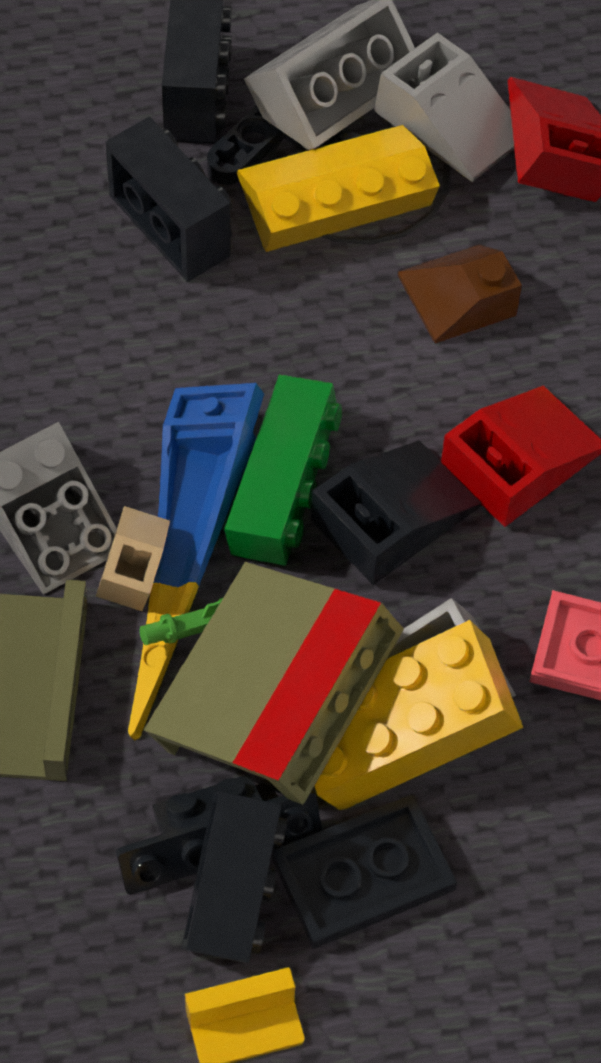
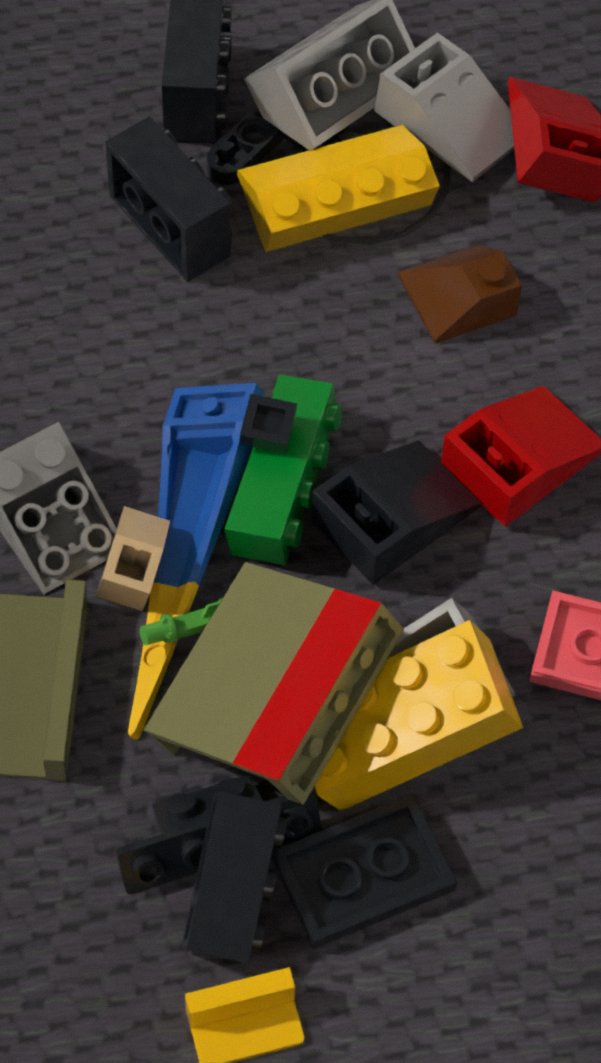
(268, 423): none -> black plate

